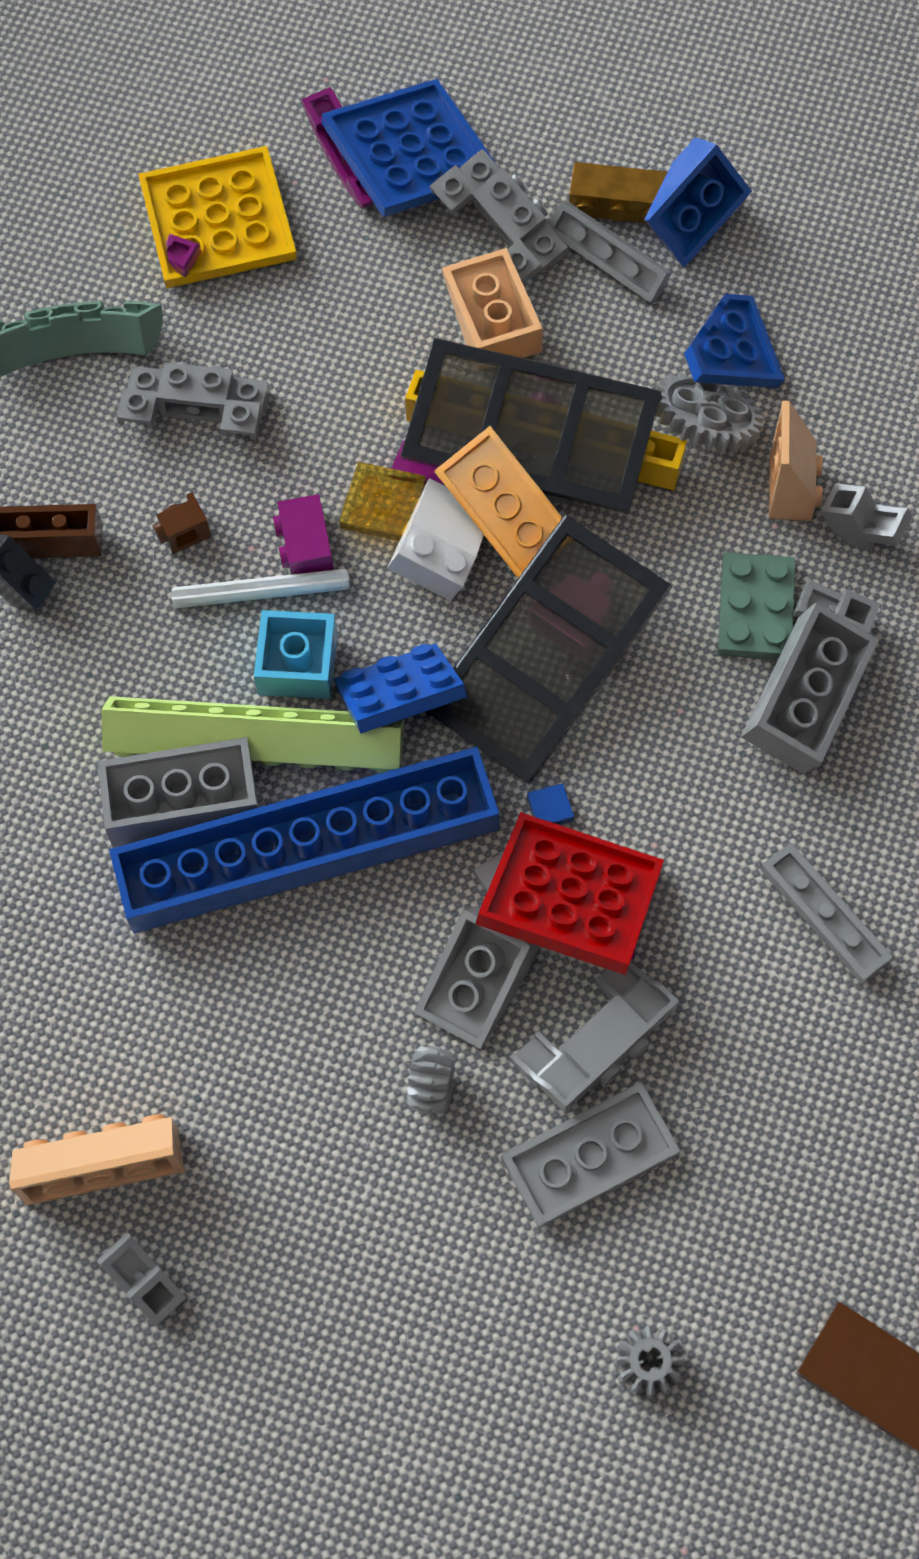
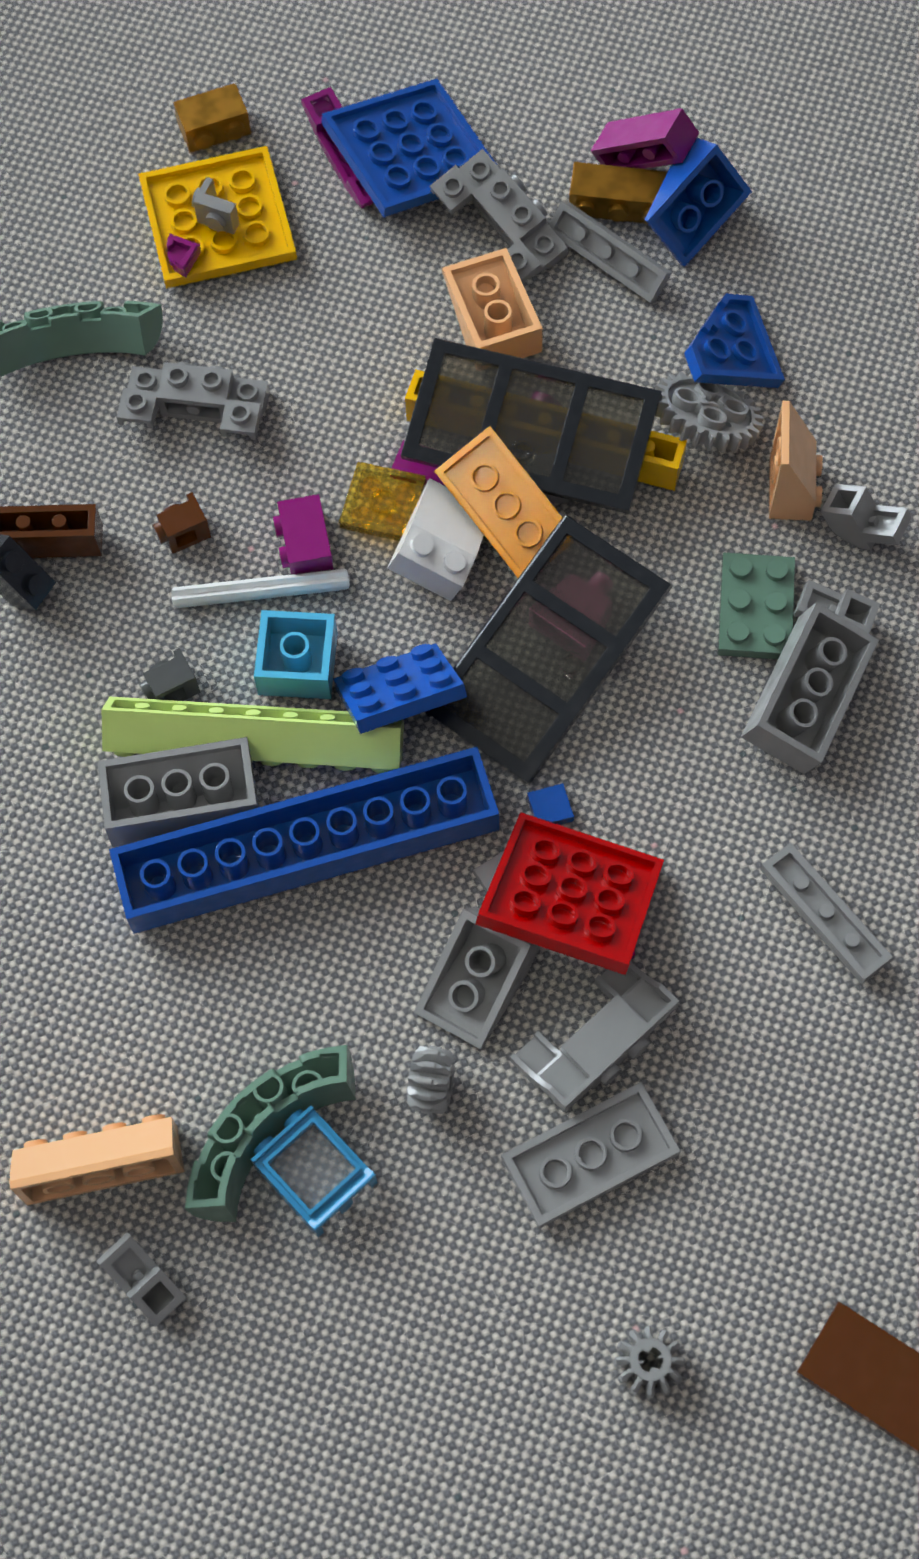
(170, 680): none -> dark grey brick
(212, 118): none -> pearl gold brick
(214, 211): none -> light grey bracket
(257, 1113): none -> sand green brick
(312, 1168): none -> window
(646, 140): none -> magenta brick

